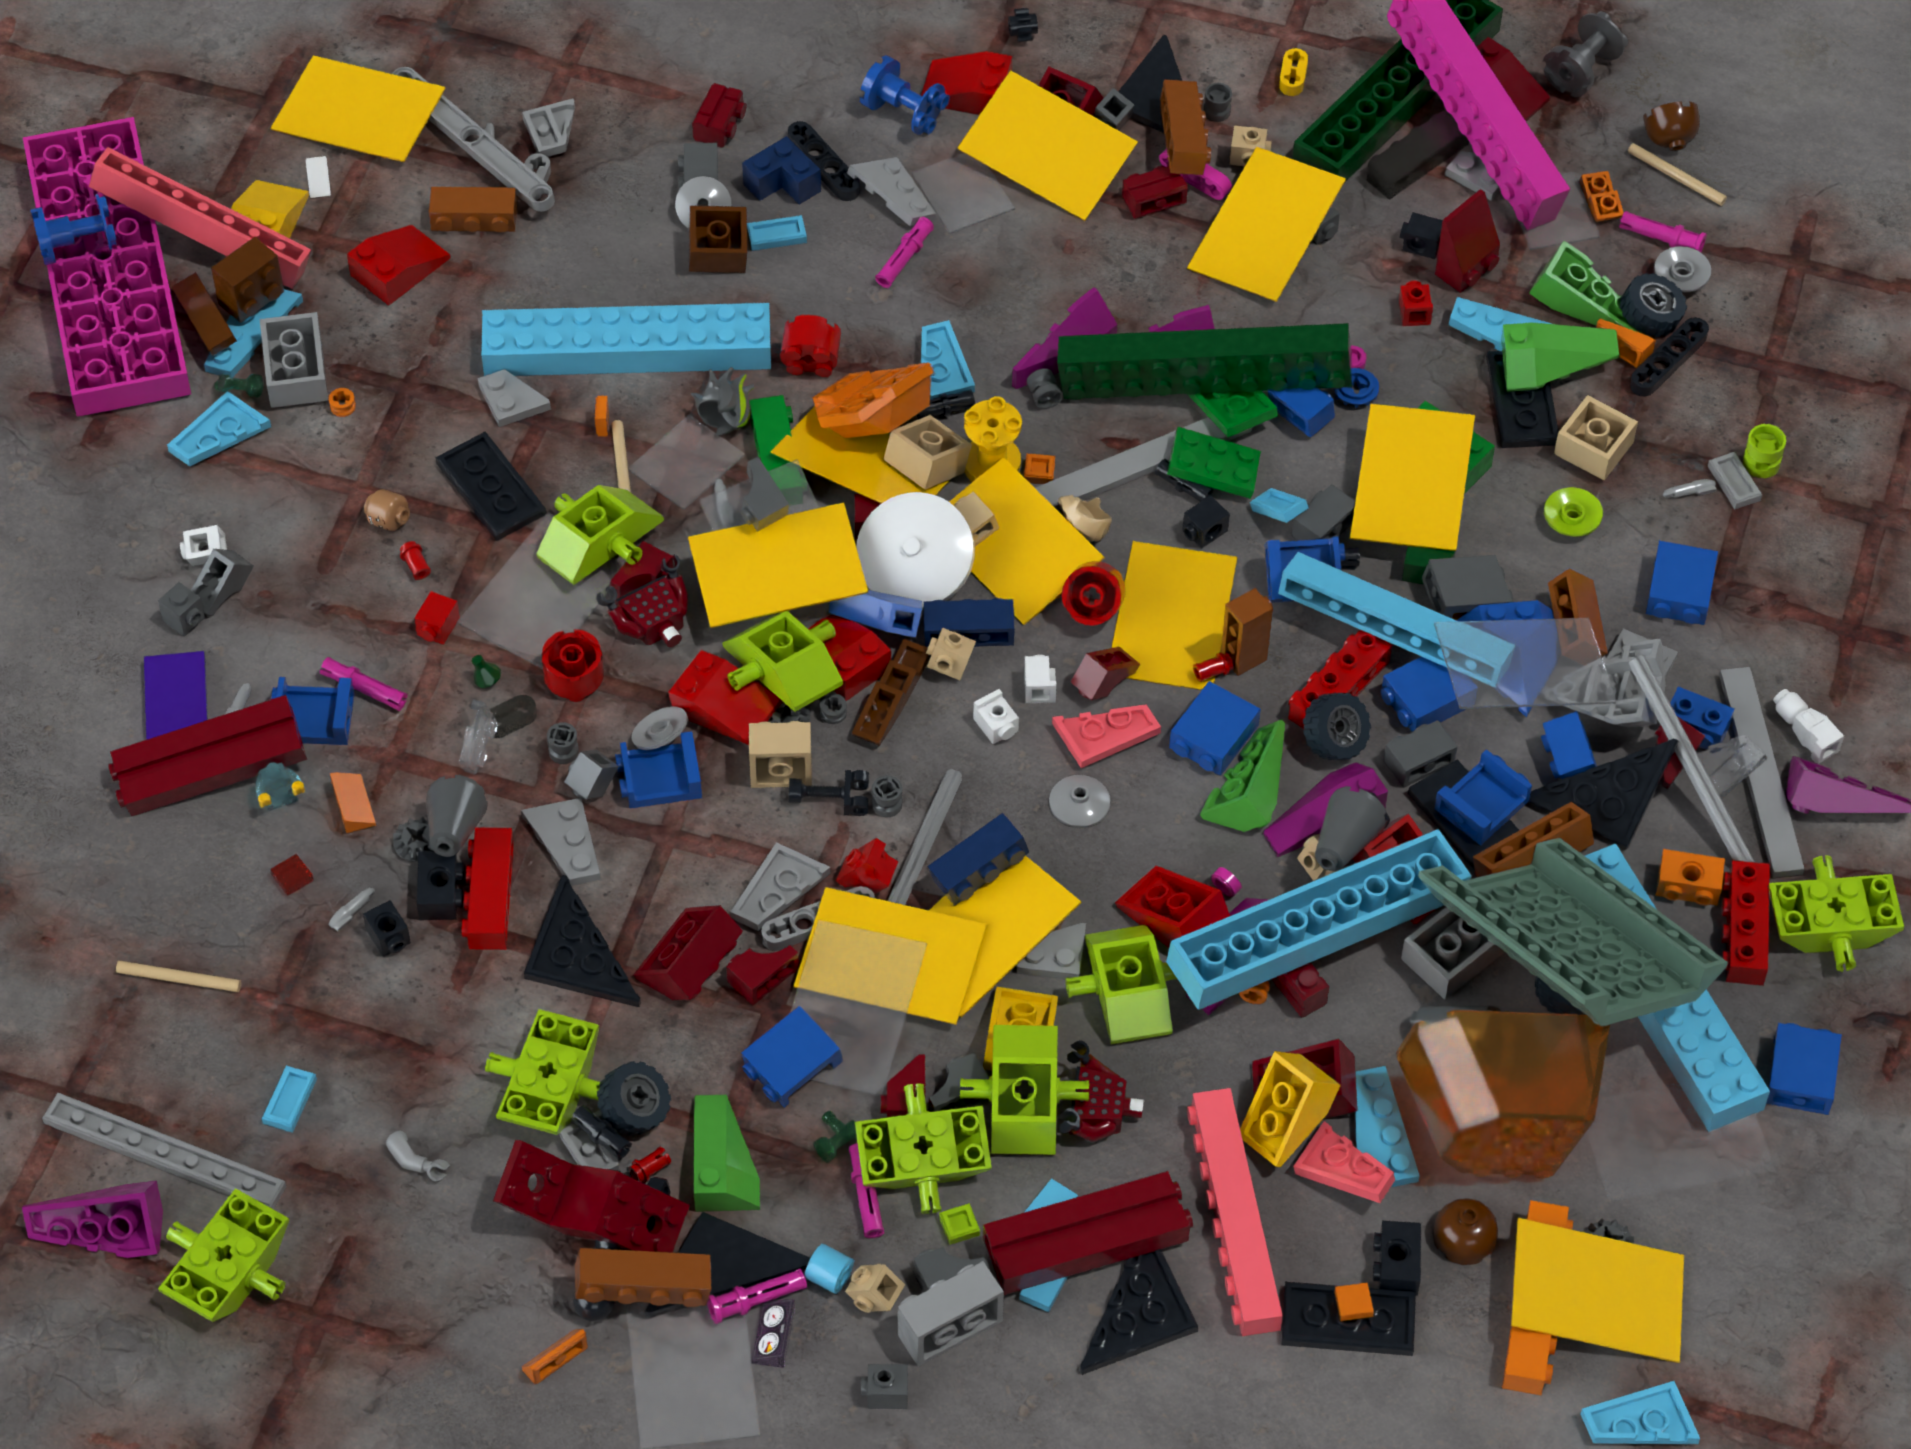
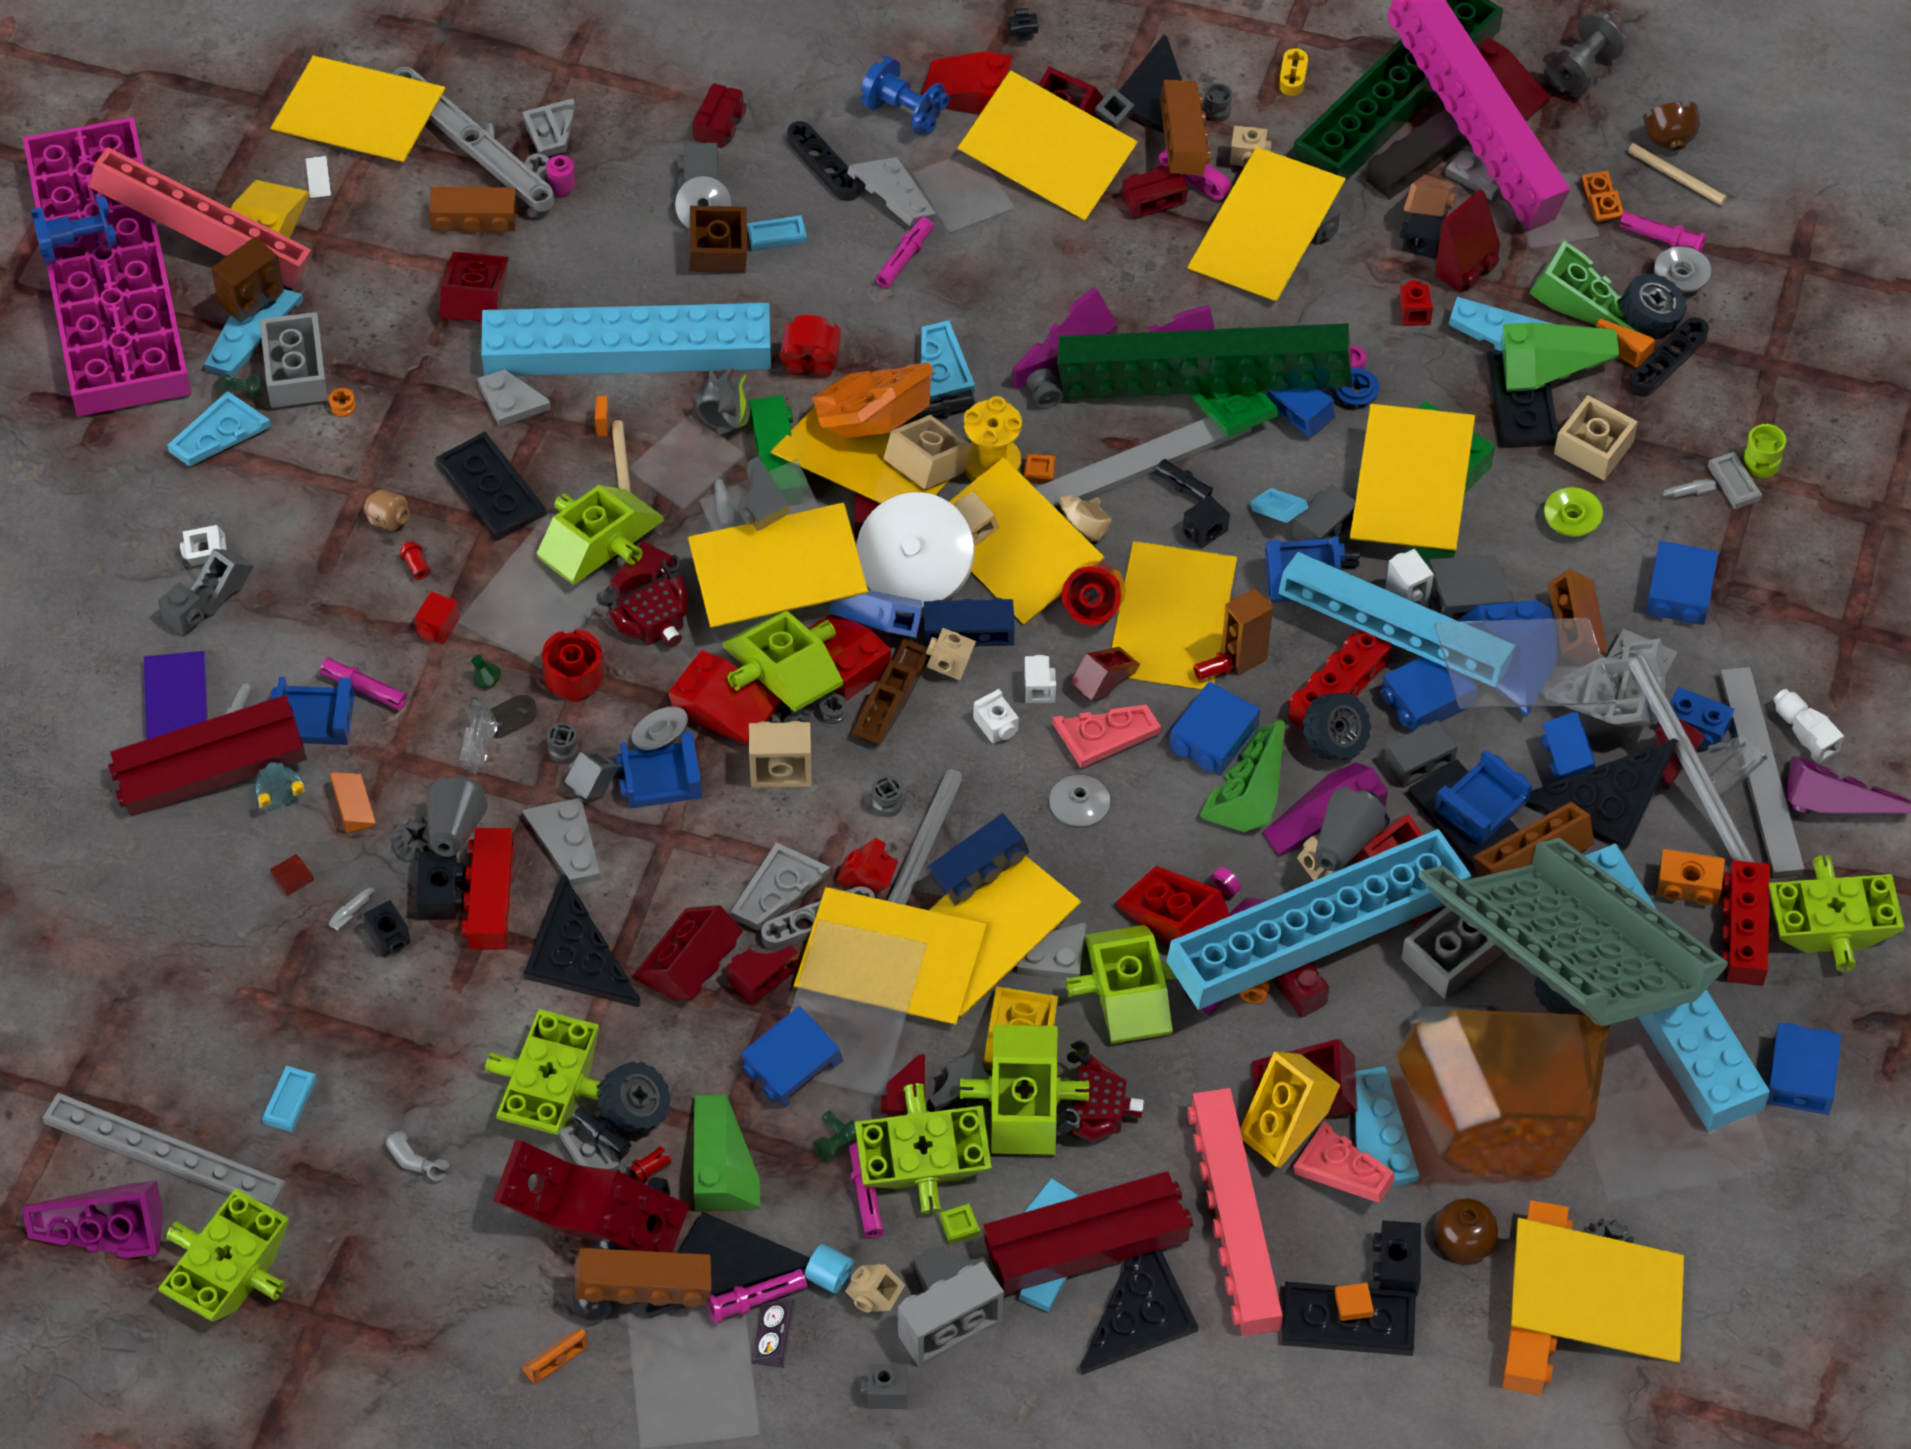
(178, 976): tan bar -> none
(204, 314): reddish brown slope -> none
(395, 262): red slope -> none
(472, 285): none -> dark red slope
(561, 175): none -> dark pink brick
(782, 167): dark blue brick -> none
(852, 805): black bar -> none
(1214, 462): green plate -> none
(1410, 578): none -> white brick
(1430, 196): none -> nougat slope
(1642, 1418): medium azure wing -> none

